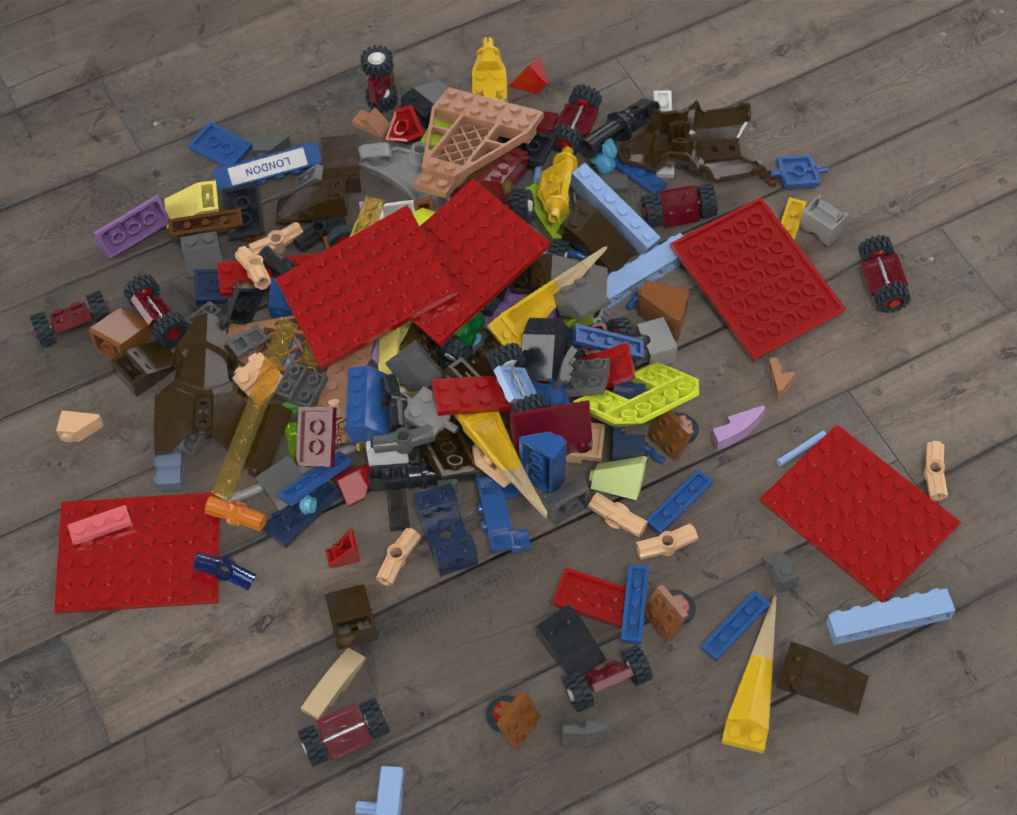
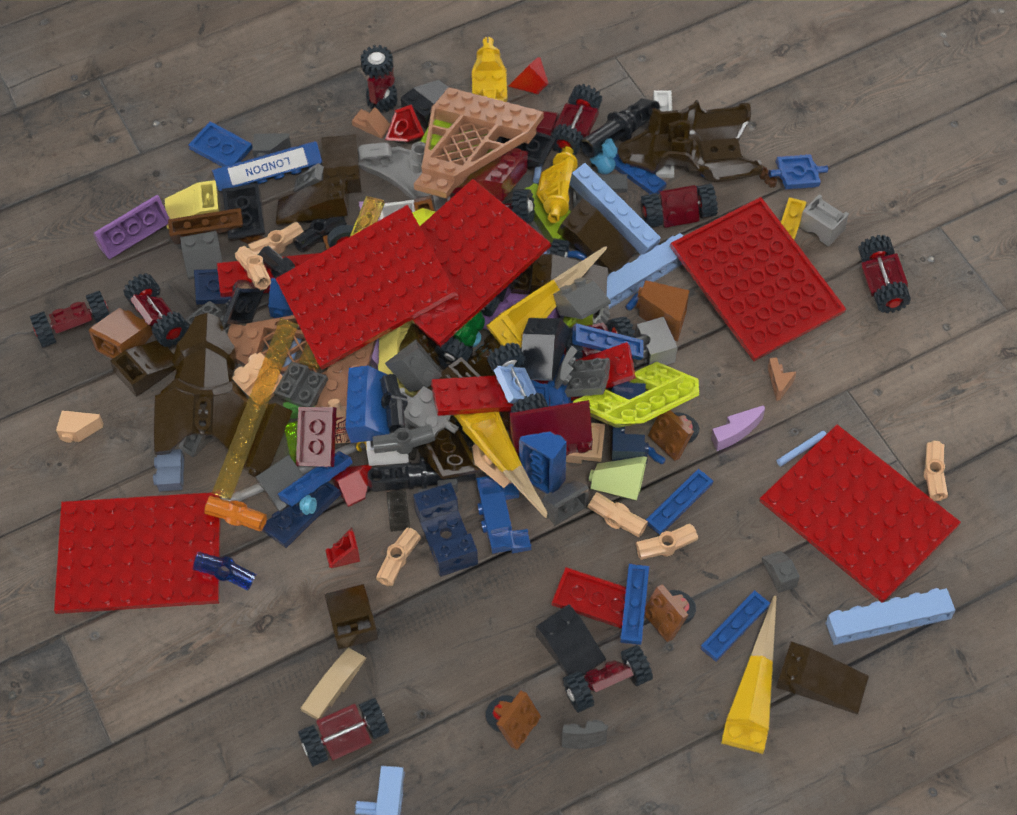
(99, 524): coral plate -> none
(247, 341): dark grey slope -> none

